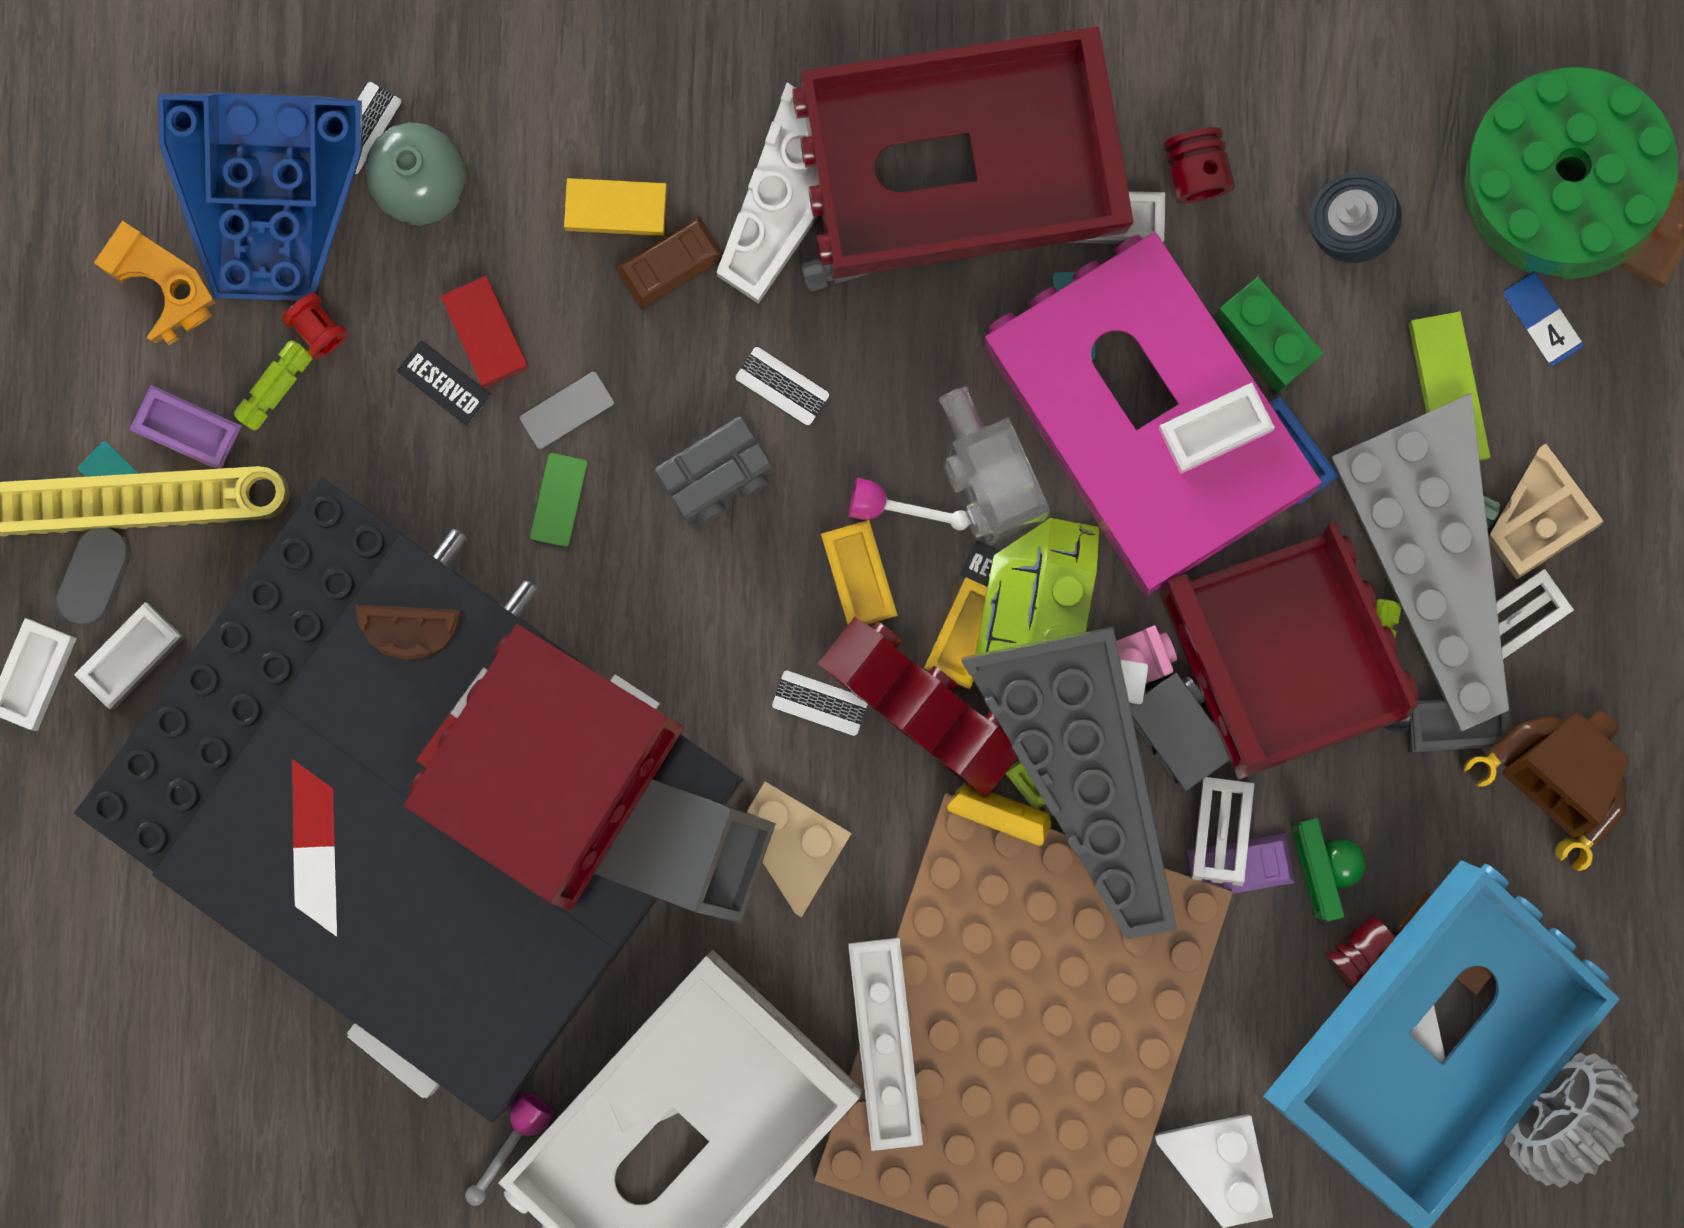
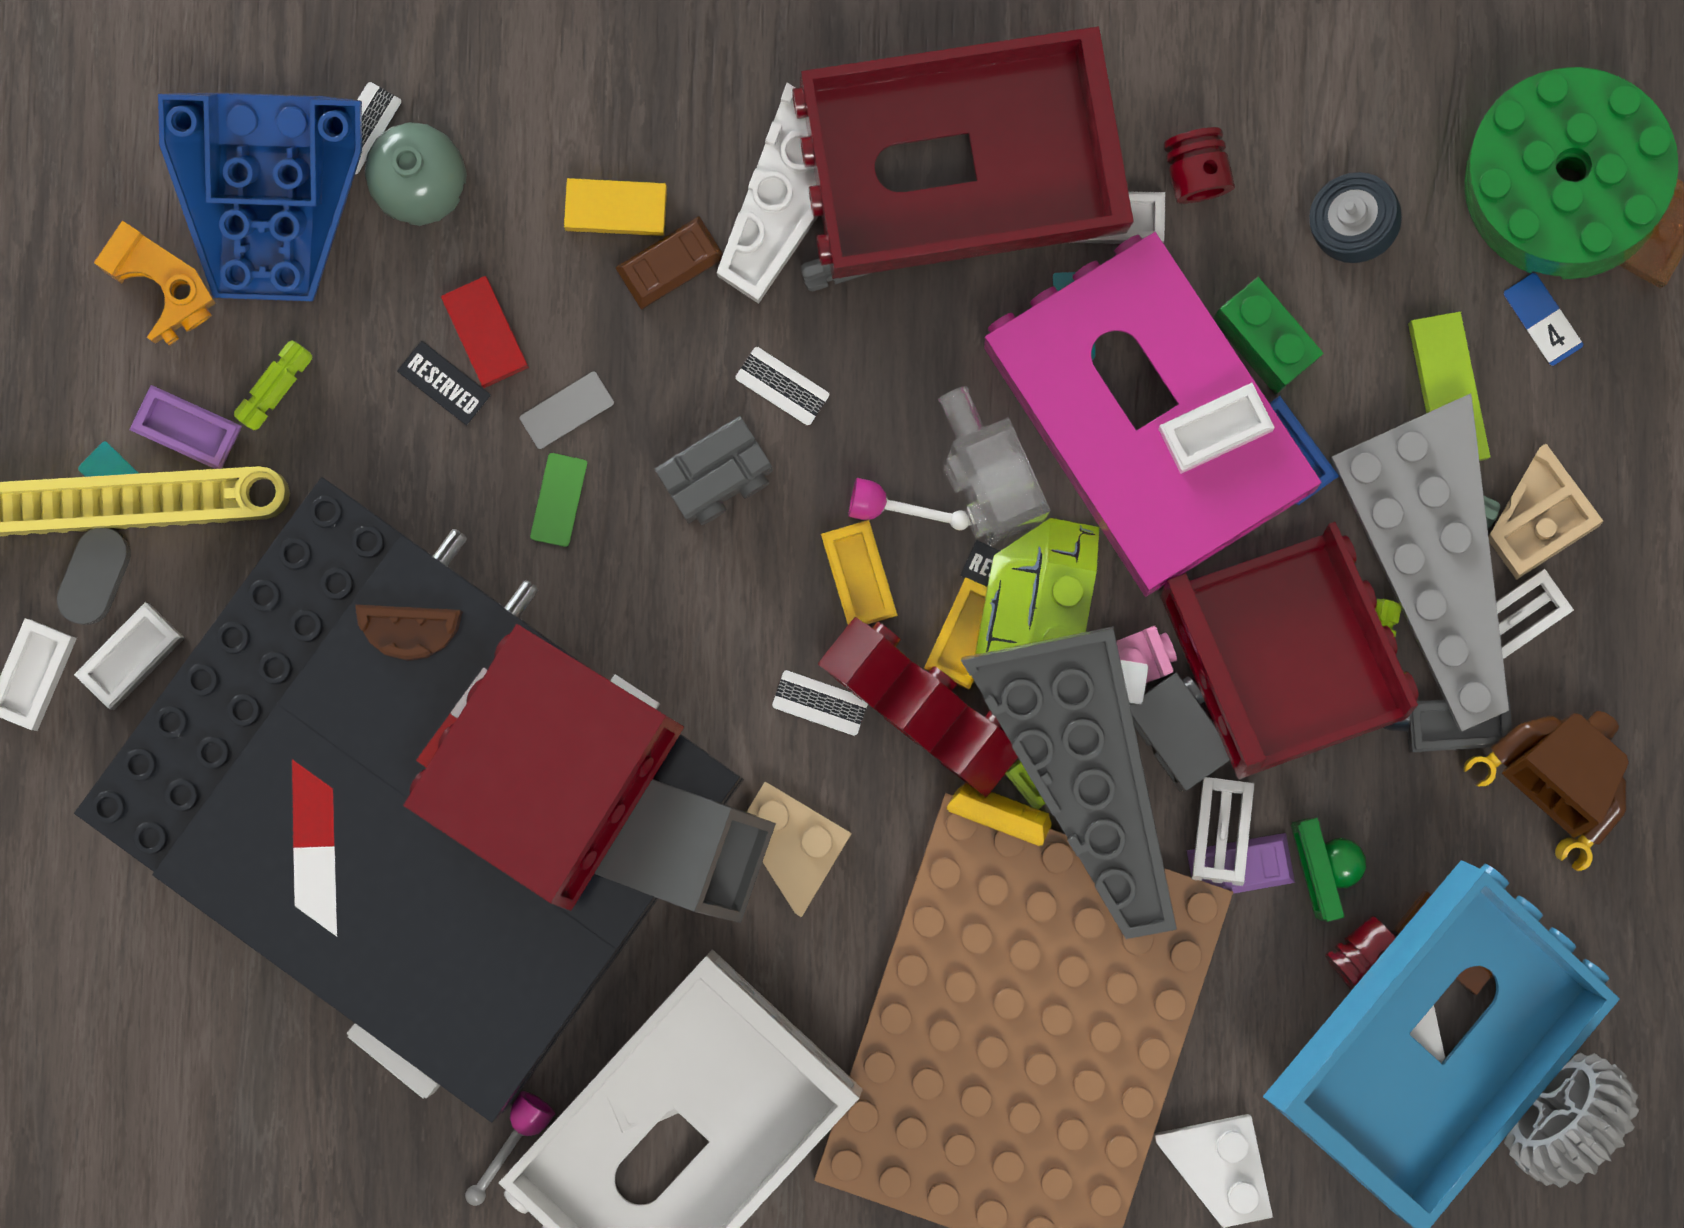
(315, 326): red bush -> none
(885, 1044): white tile -> none

